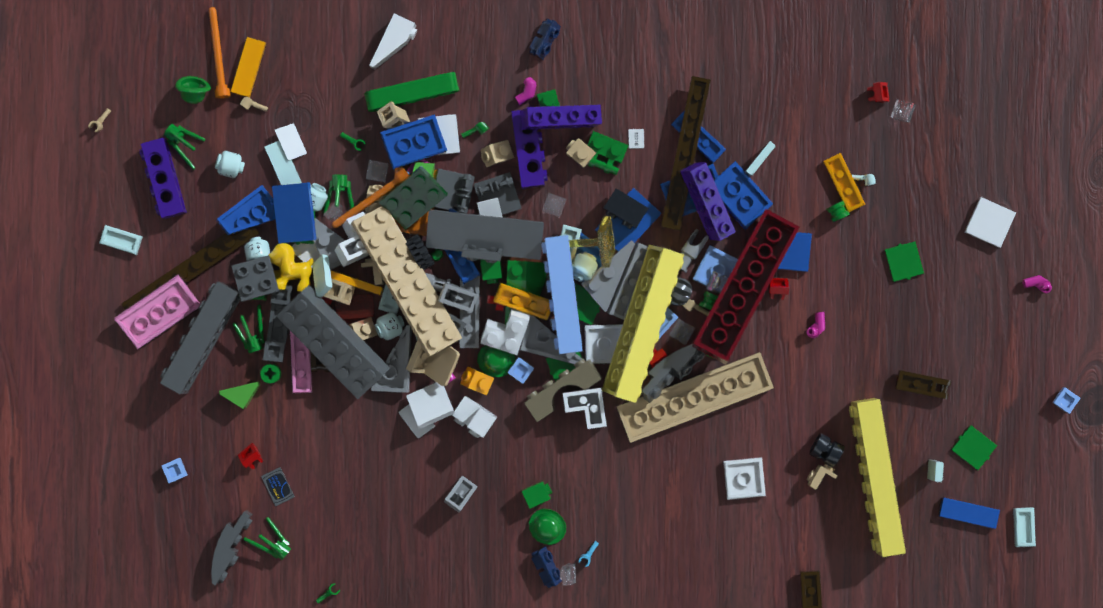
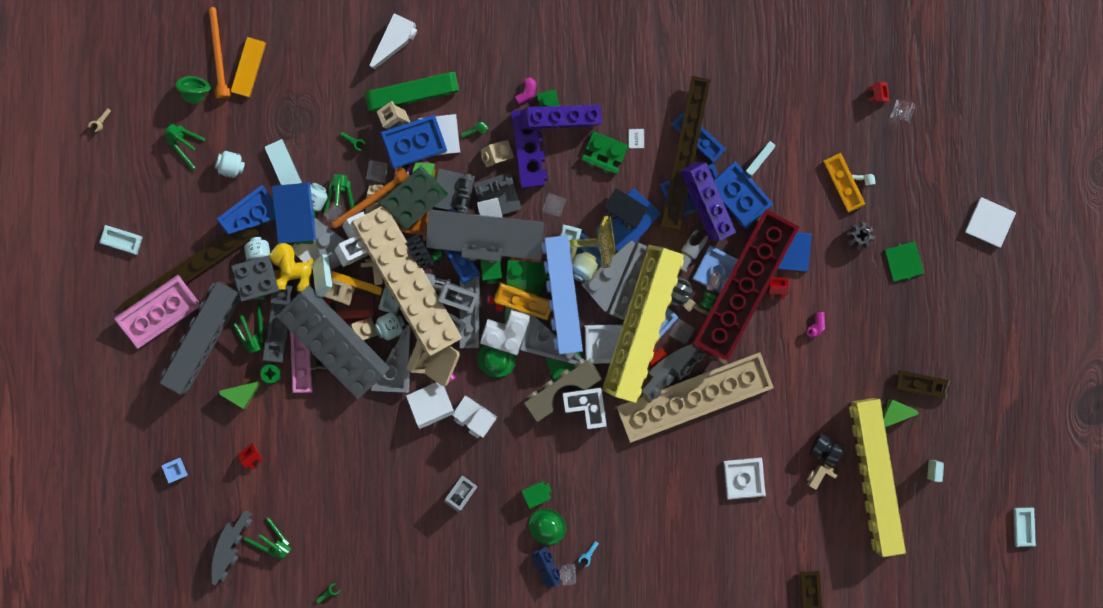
(176, 205): dark purple brick -> none
(247, 102): tan hand -> none
(277, 486): sticker -> none
(290, 141): white sticker -> none
(407, 414): white sticker -> none
(476, 380): light orange bracket -> none
(520, 370): light blue plate -> none
(541, 46): dark blue hinge -> none
(580, 152): tan bracket -> none
(586, 305): green piece -> none
(838, 211): green wheel -> none
(857, 230): none -> dark grey piece
(896, 412): none -> bright green slope
(969, 512): blue tile -> none
(974, 447): green piece -> none
(1039, 282): dark pink arm -> none
(1066, 400): light blue plate -> none

